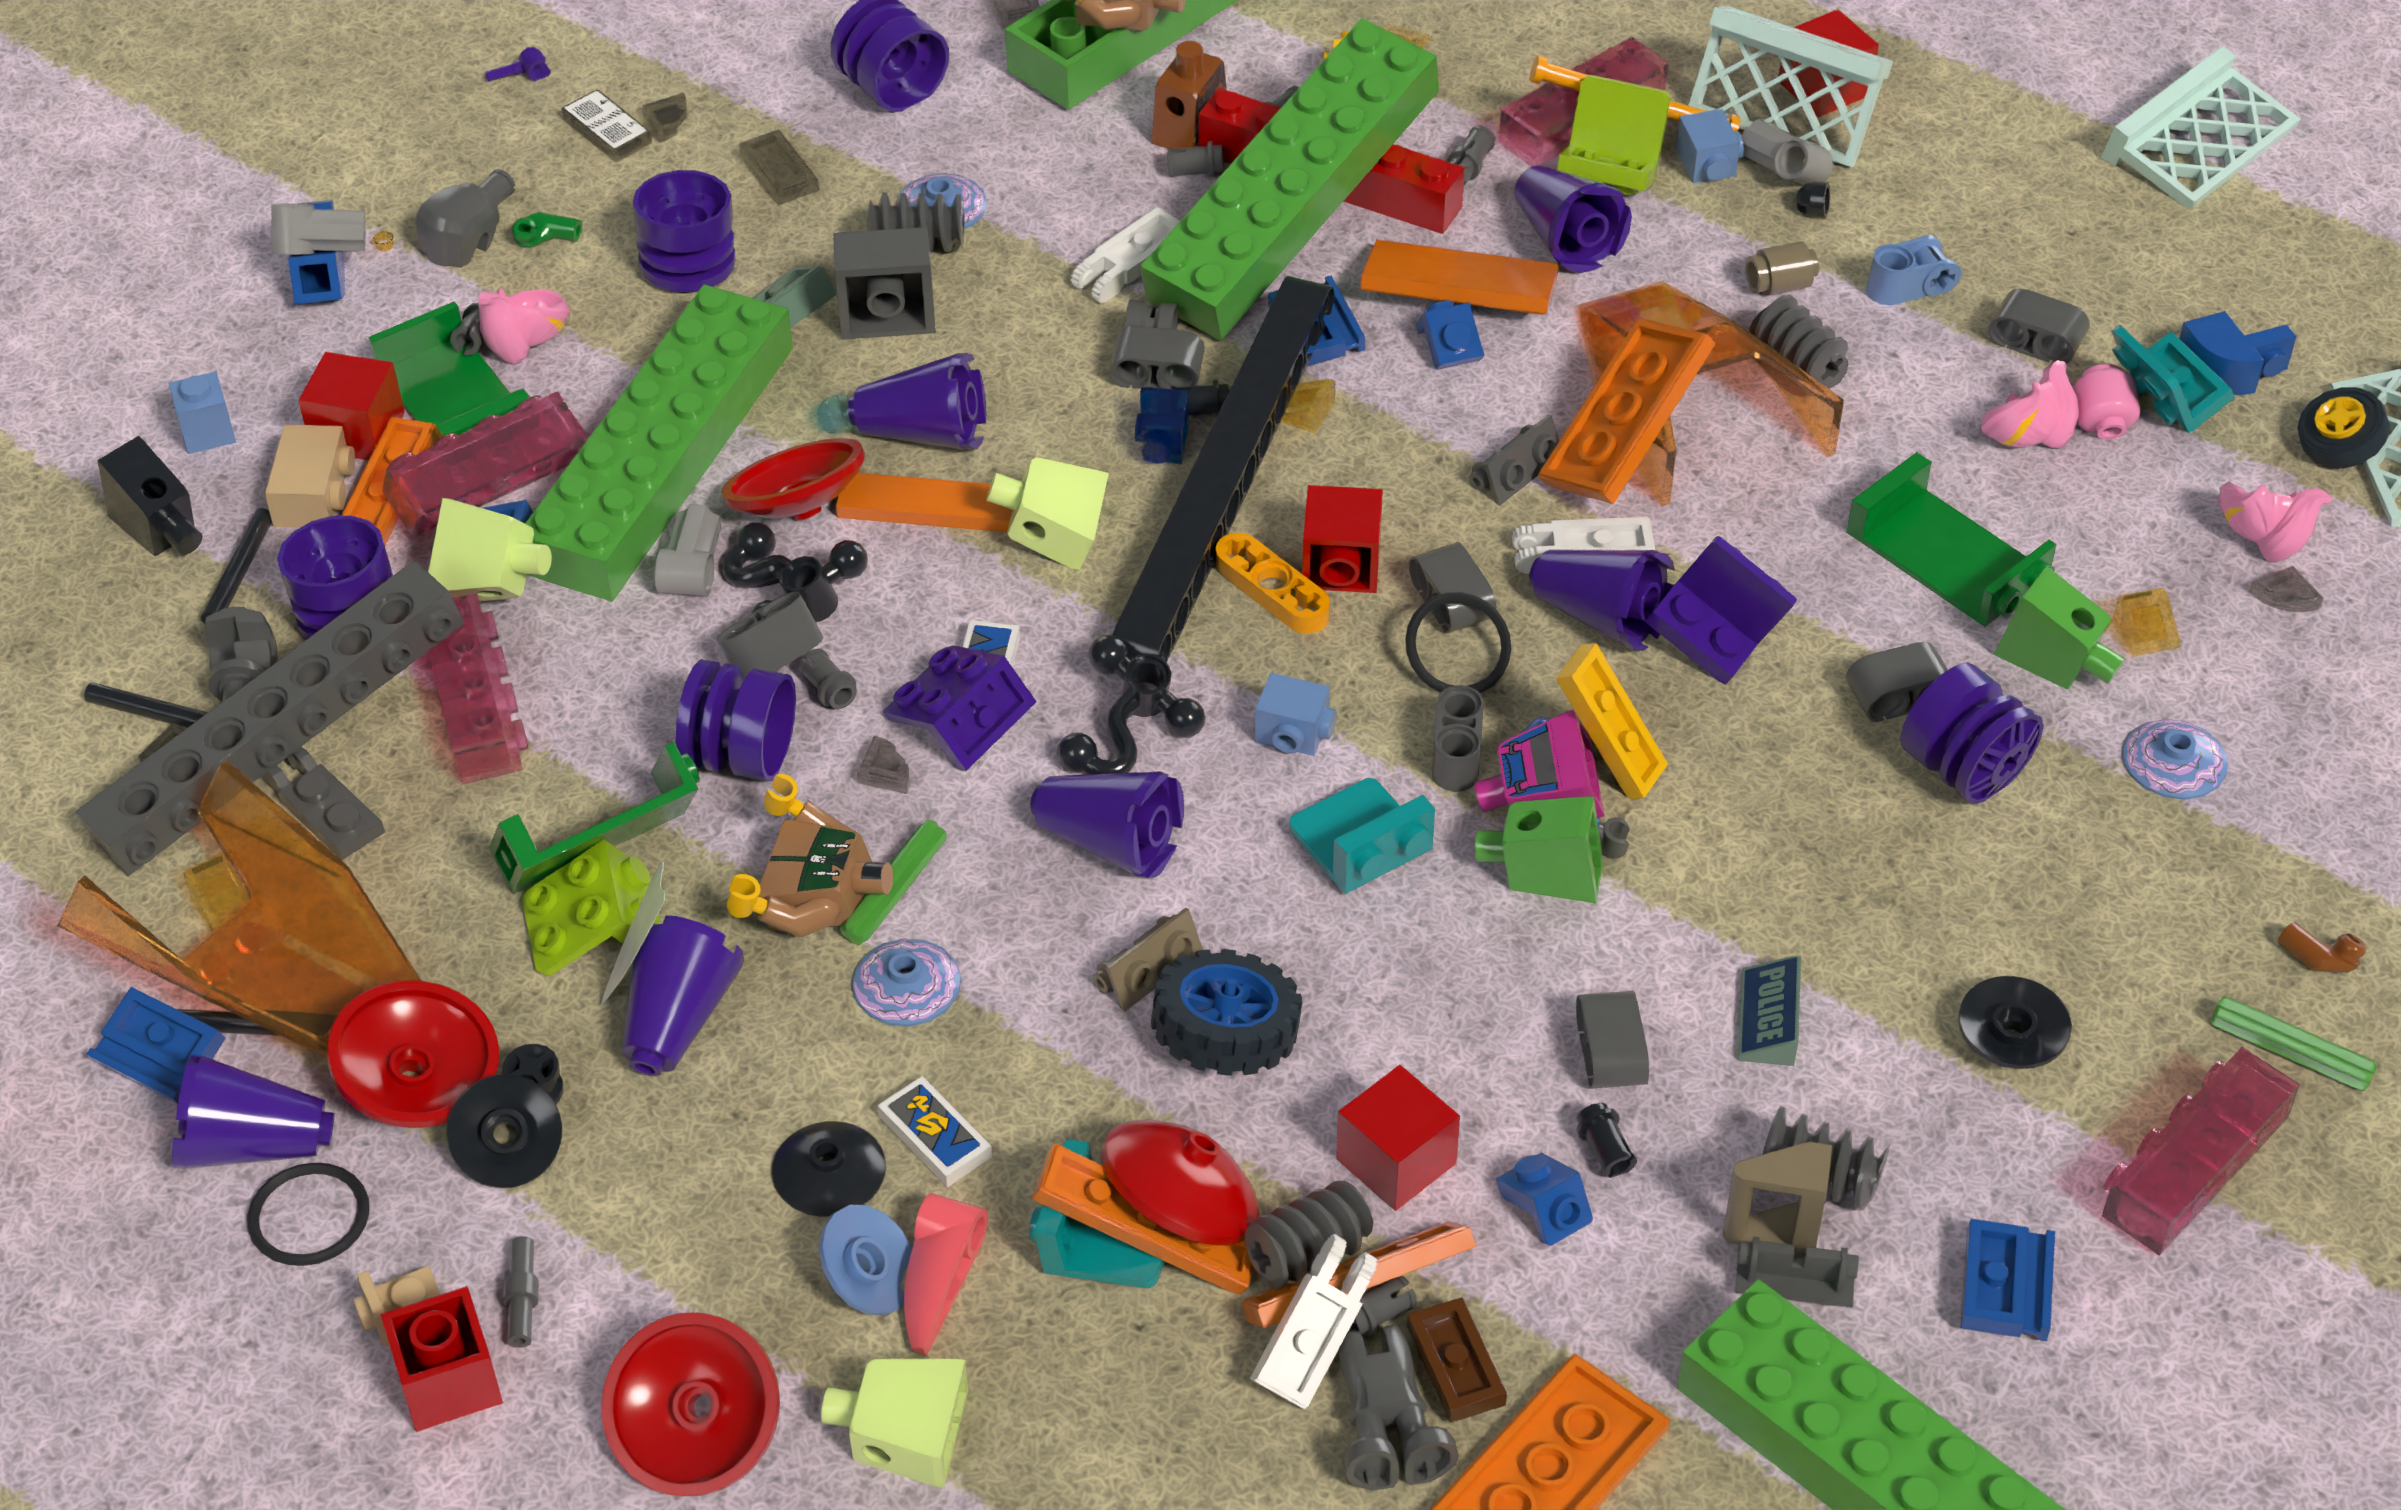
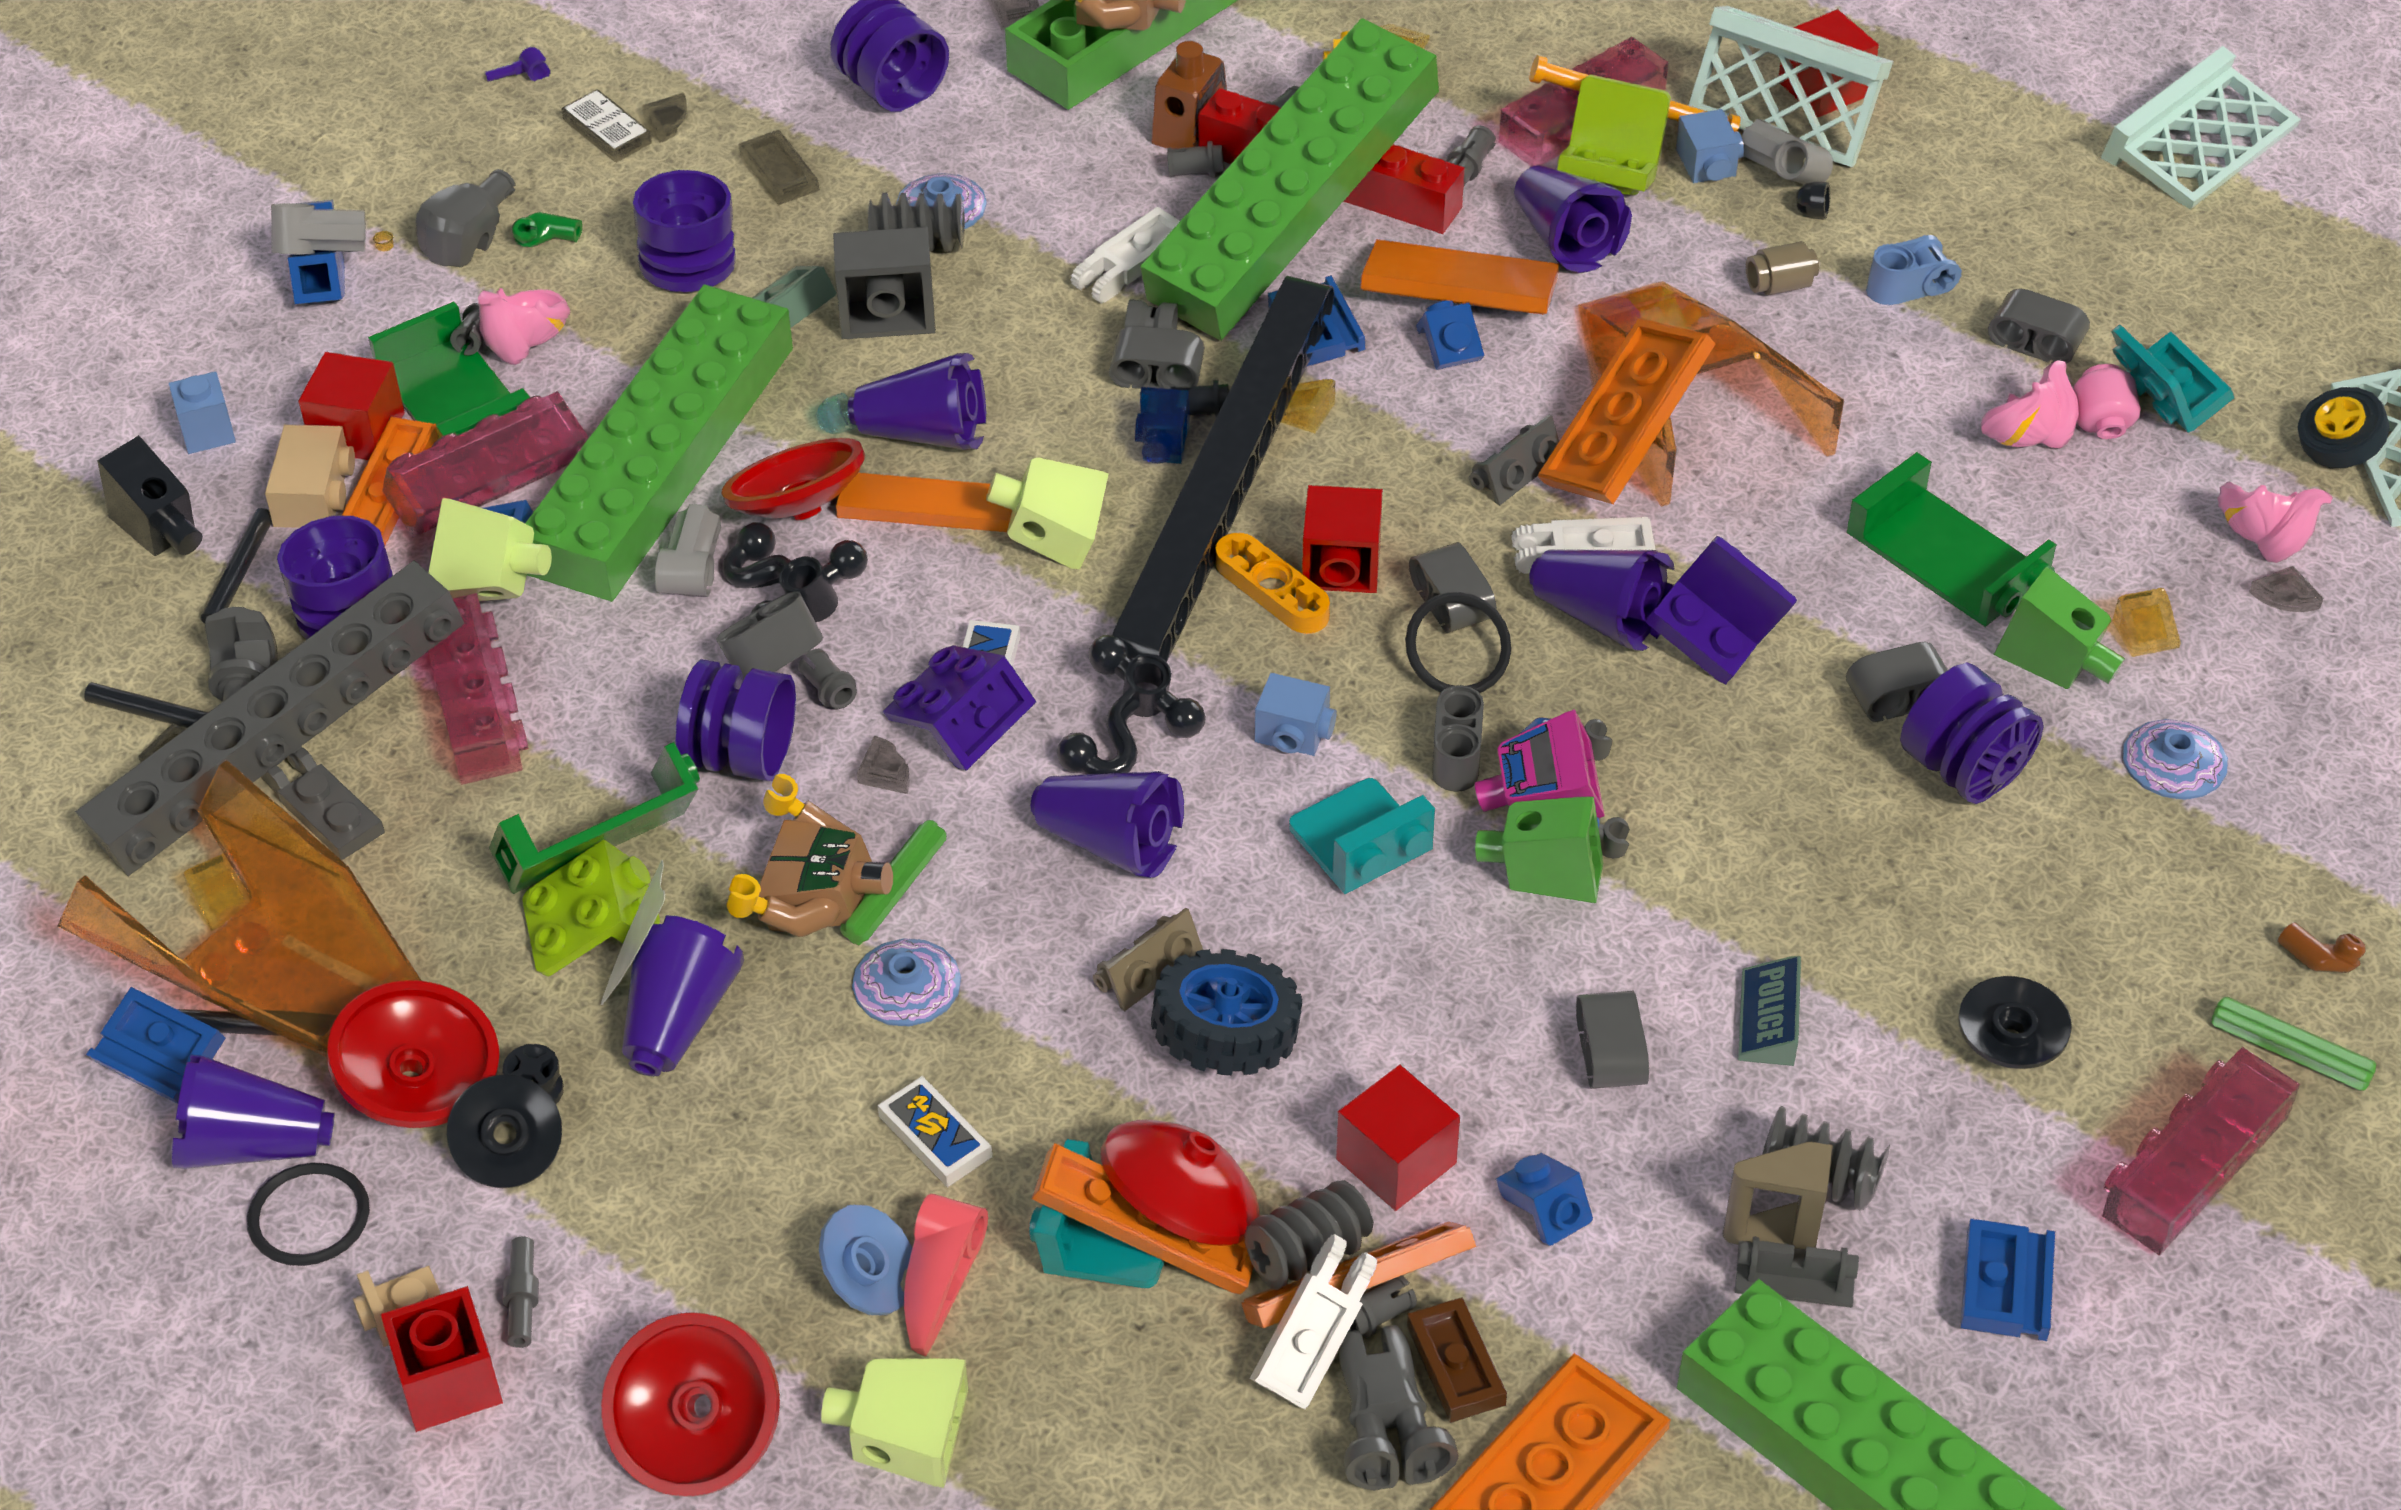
(828, 1186): black dish -> none
(1600, 1128): black pin -> none
(1611, 721): yellow plate -> none
(1802, 340): dark grey piece -> none
(2236, 356): blue brick -> none

